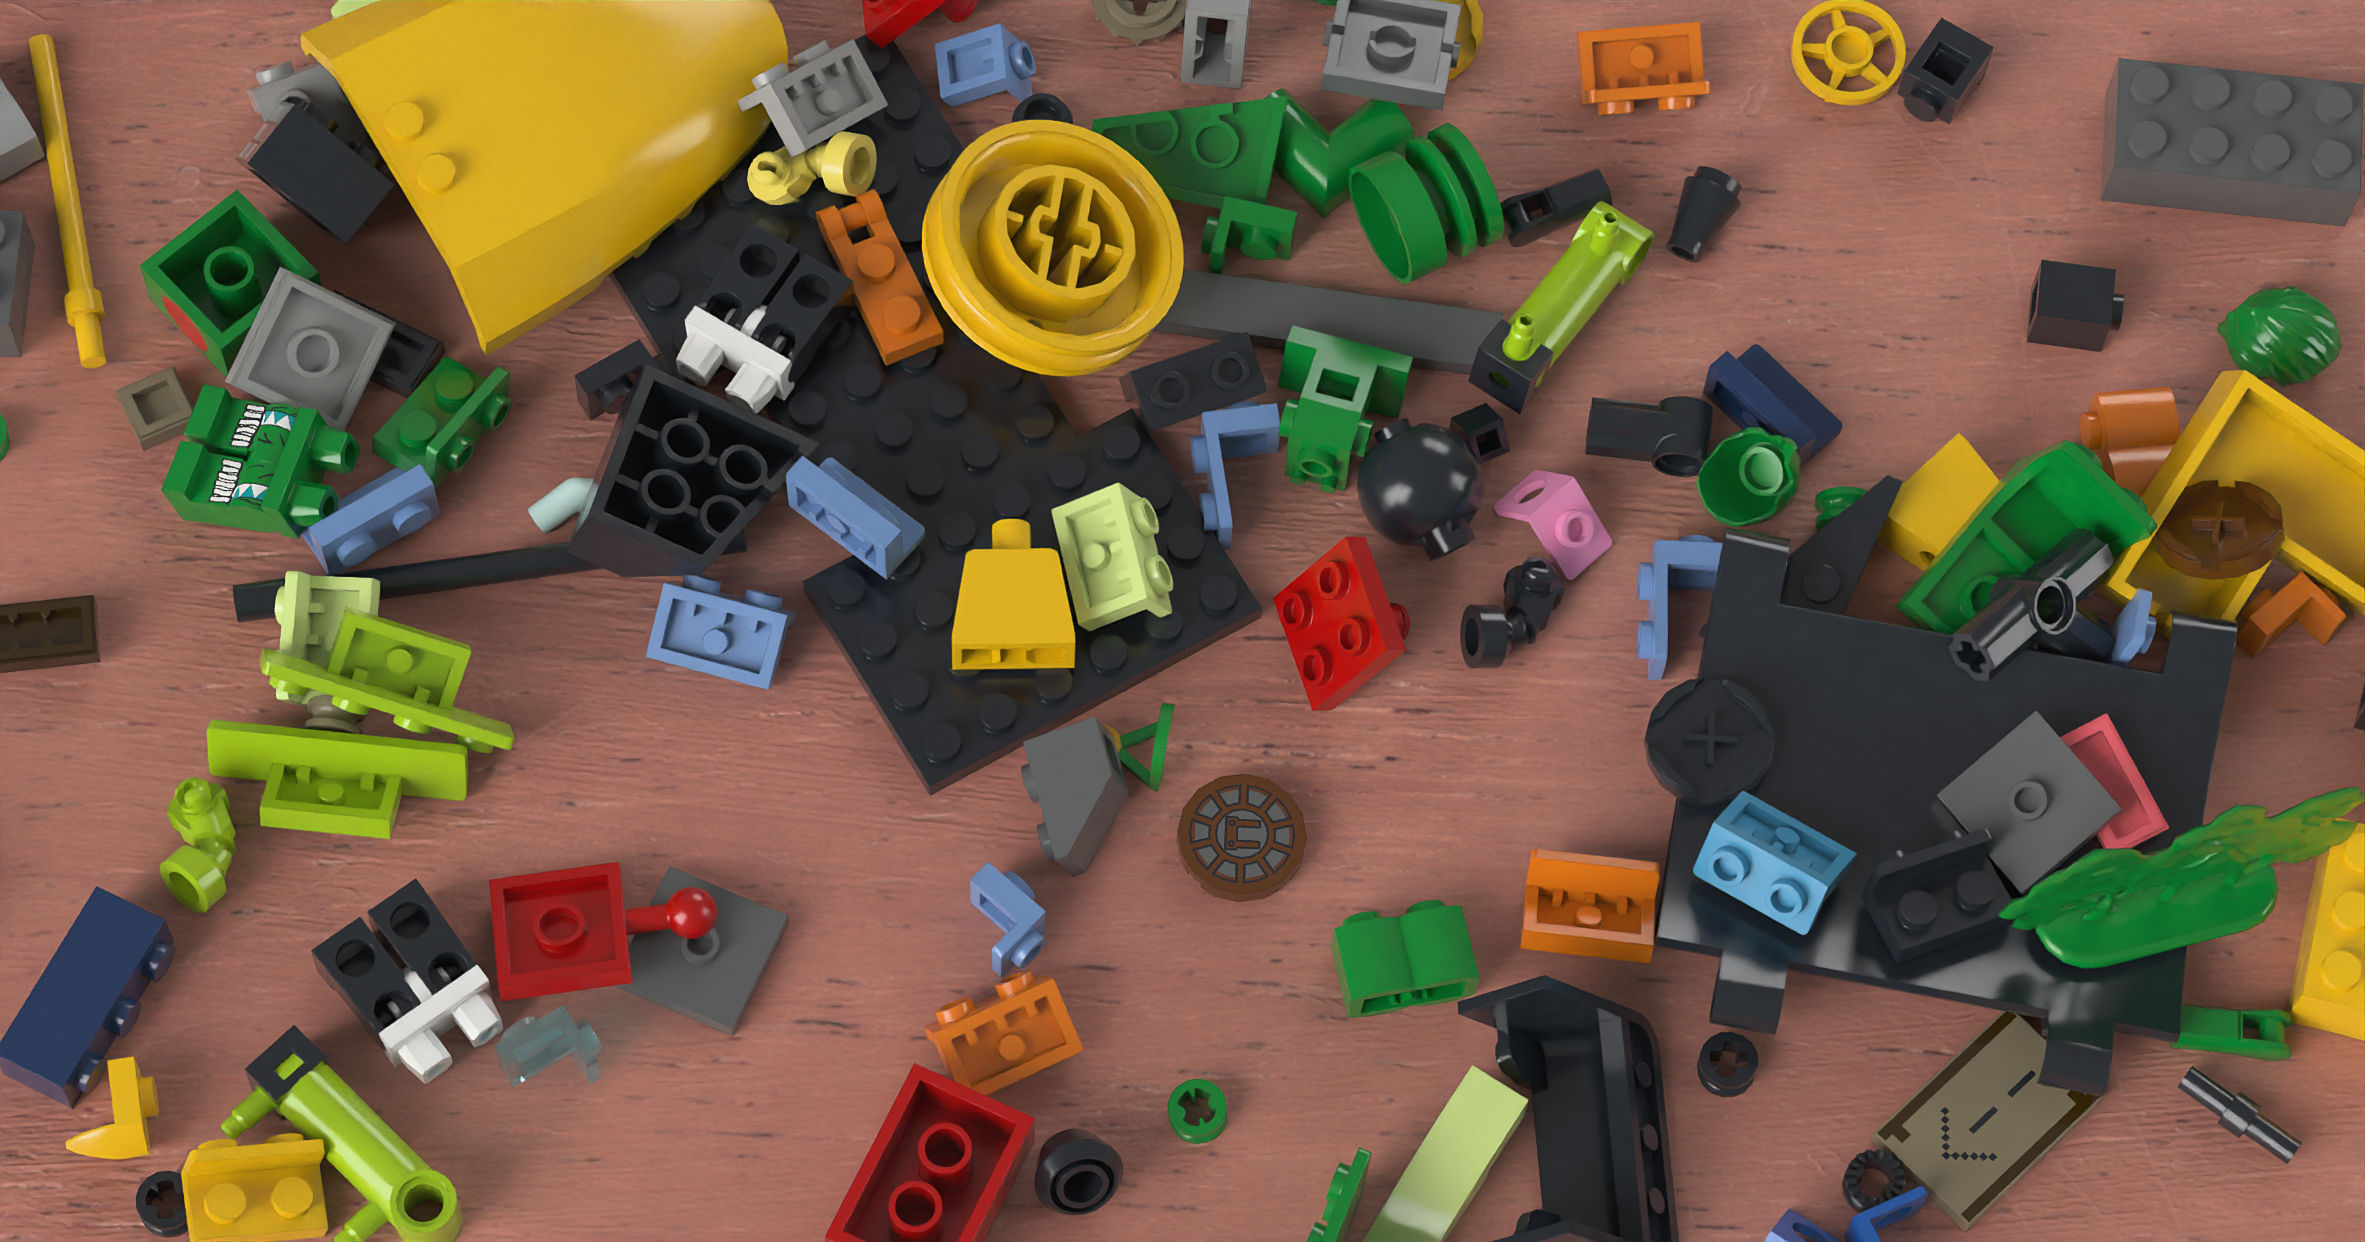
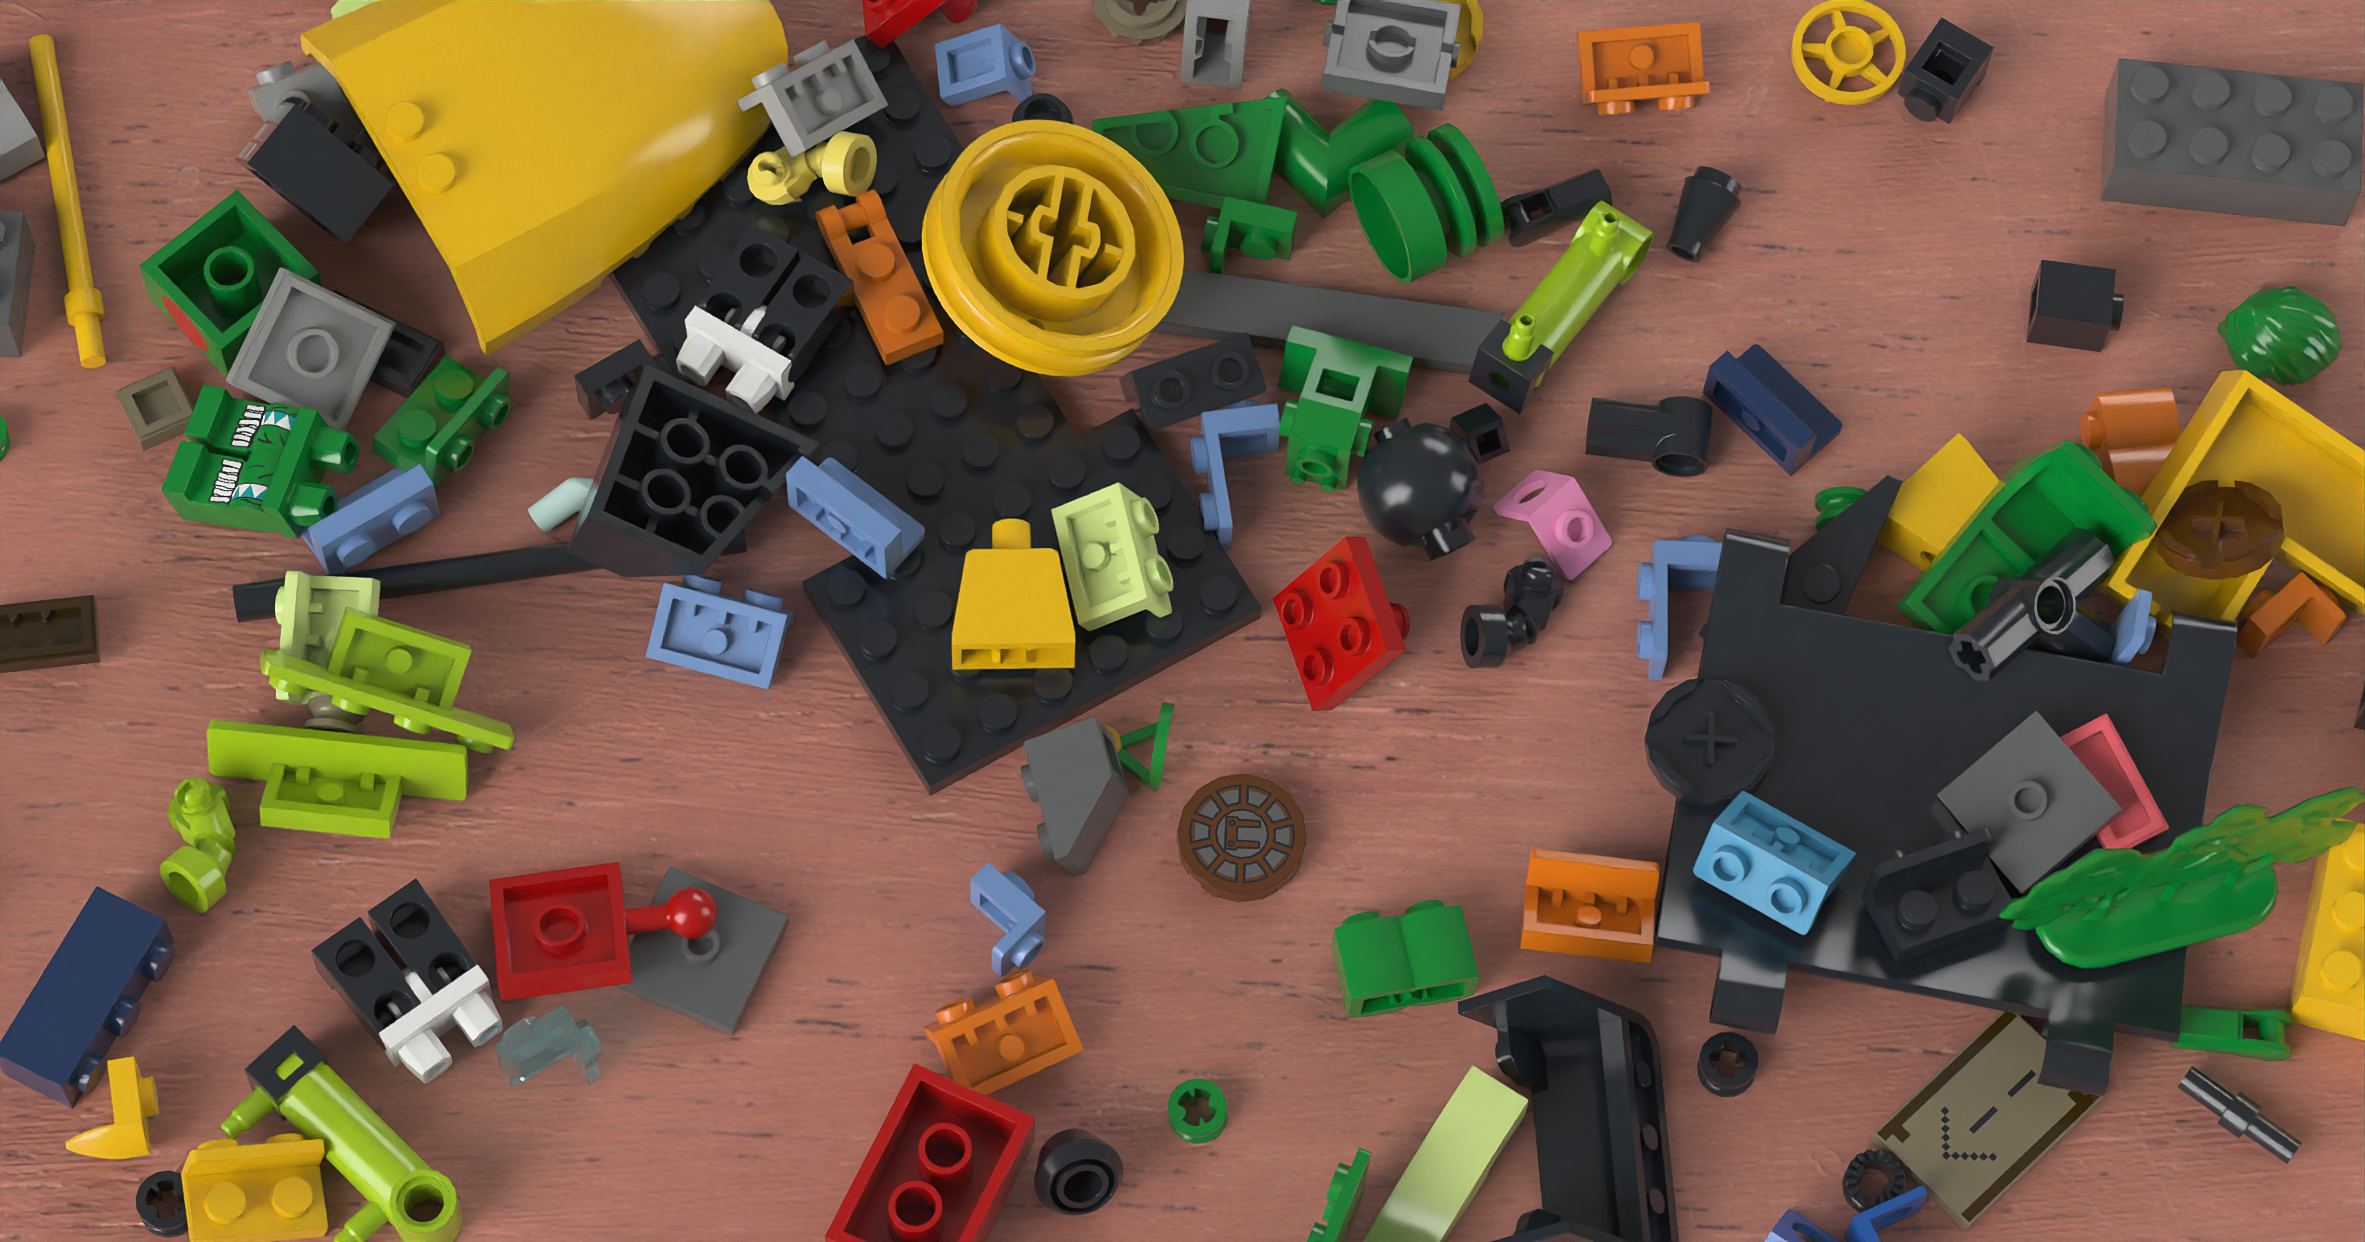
(1749, 477): green hair -> none

